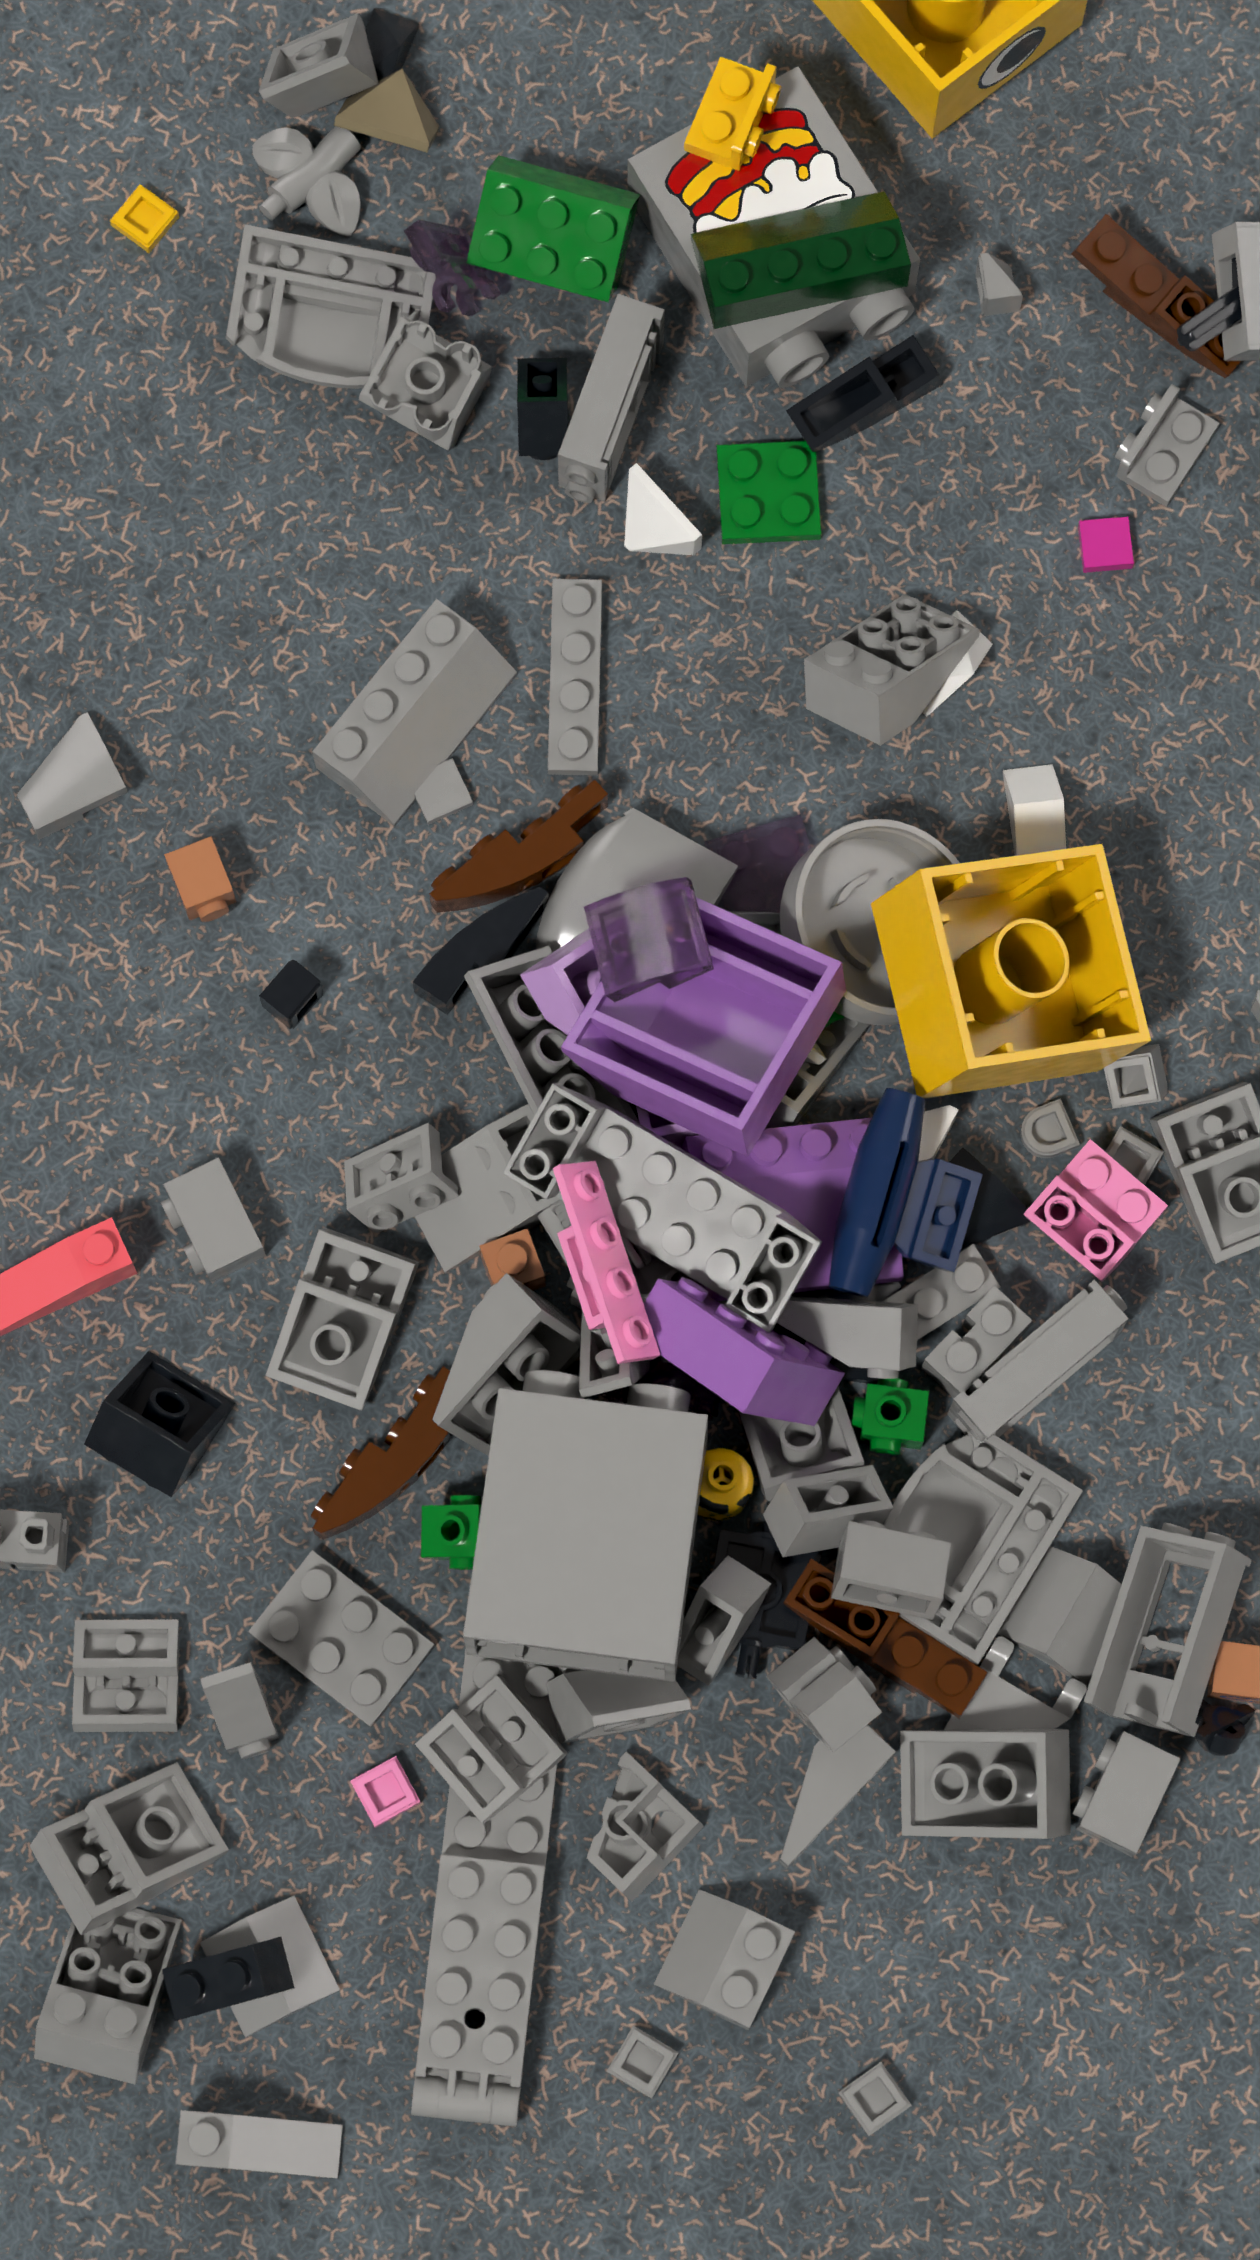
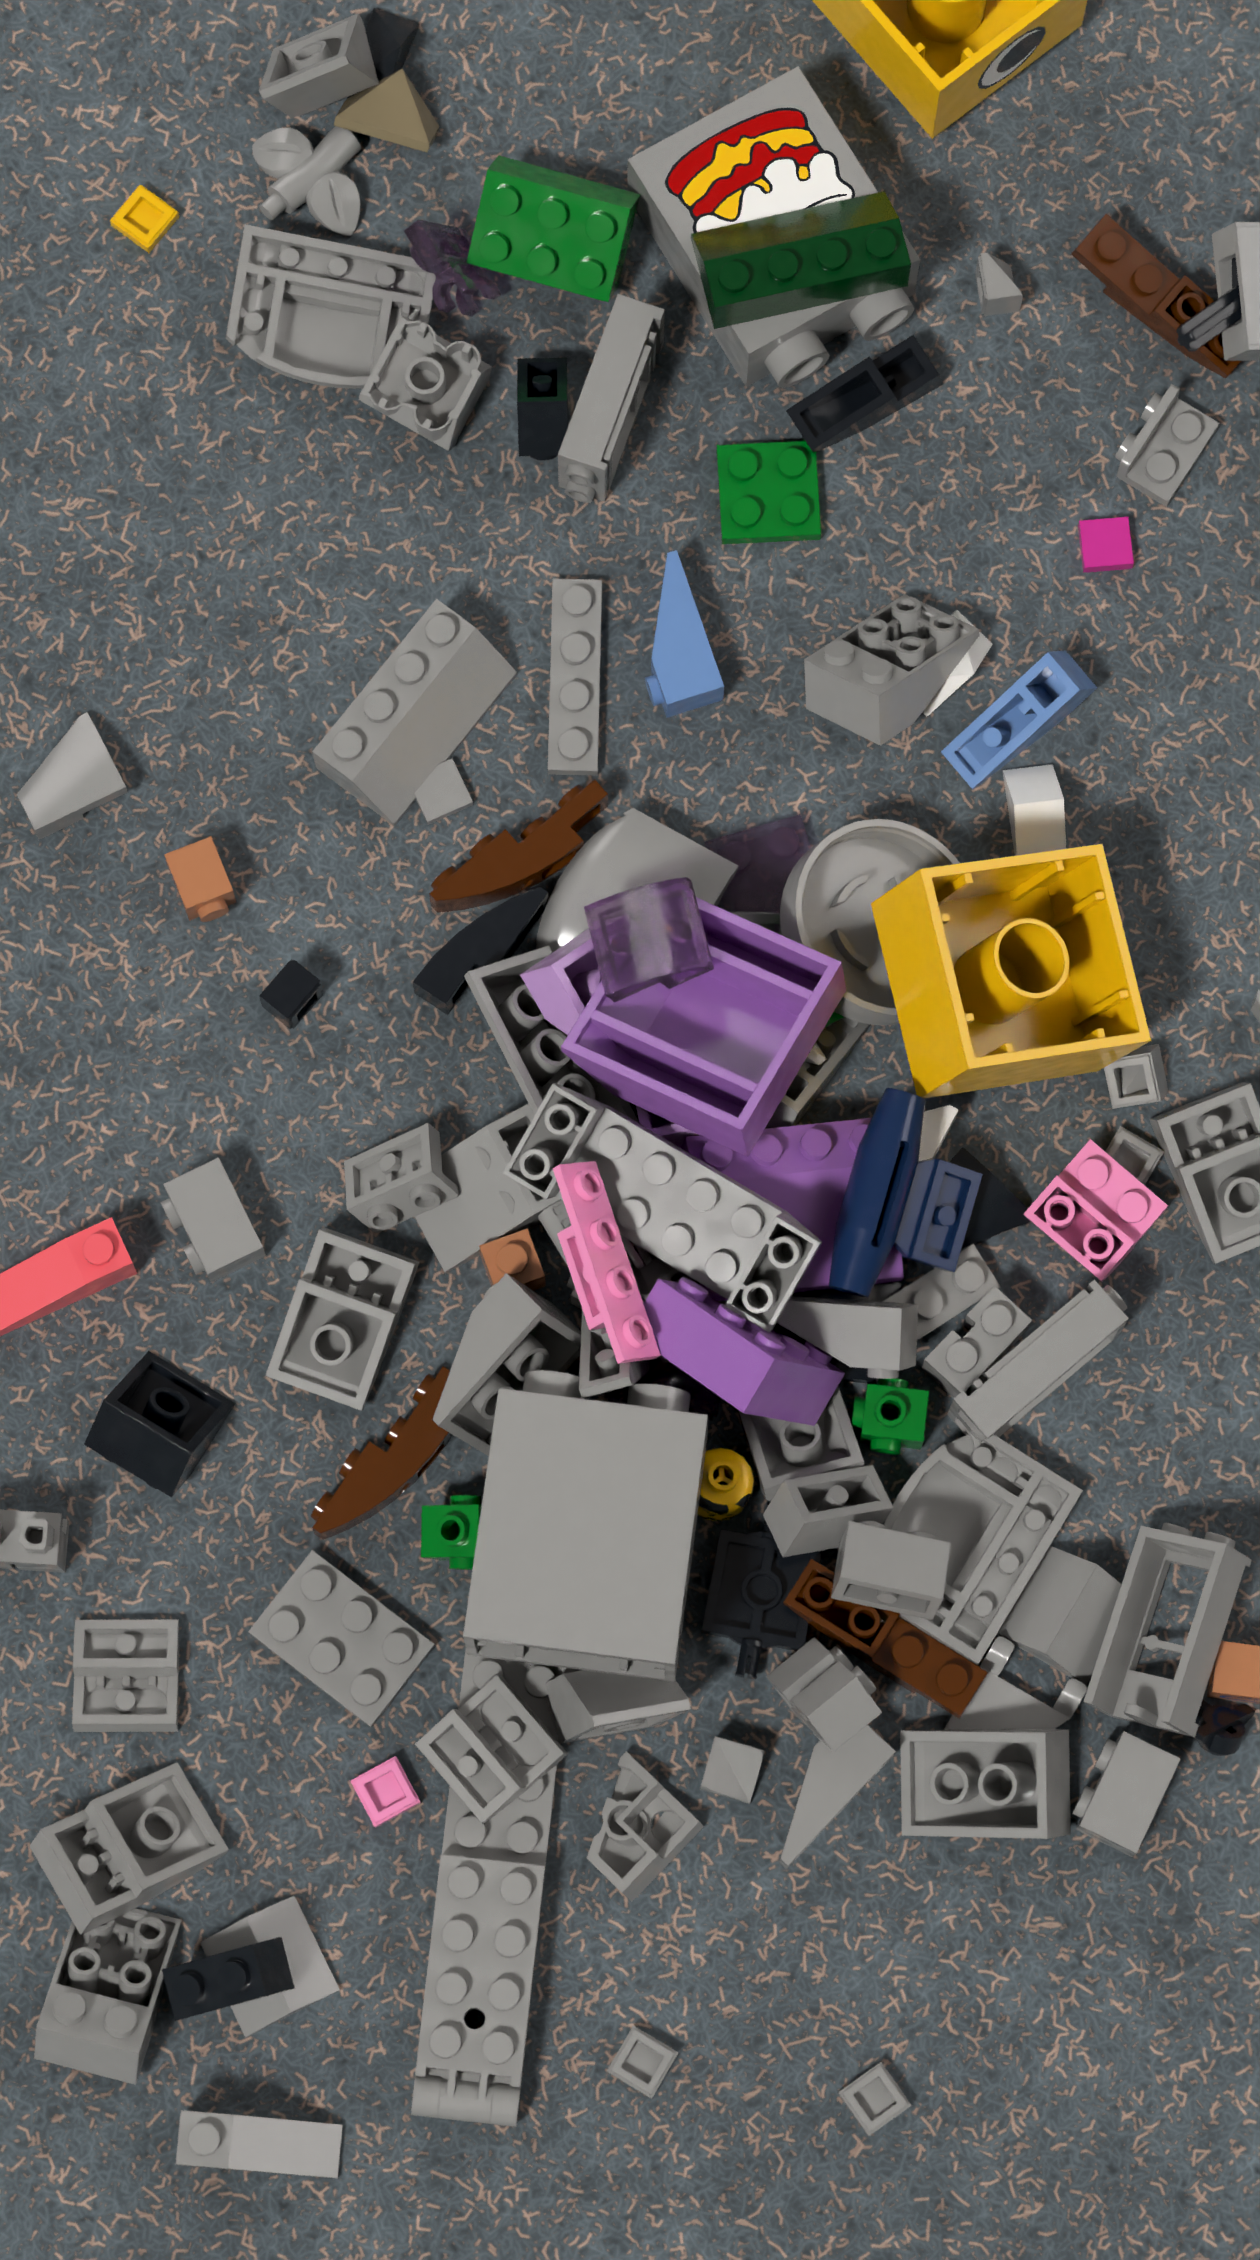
(241, 1710): light grey slope -> none
(655, 521): white slope -> none
(682, 658): none -> medium blue slope
(719, 1618): light grey slope -> none
(724, 1958): light grey slope -> none
(731, 112): yellow bracket -> none
(732, 1770): none -> light grey slope
(1019, 717): none -> medium blue slope
(1048, 1131): light grey tile -> none

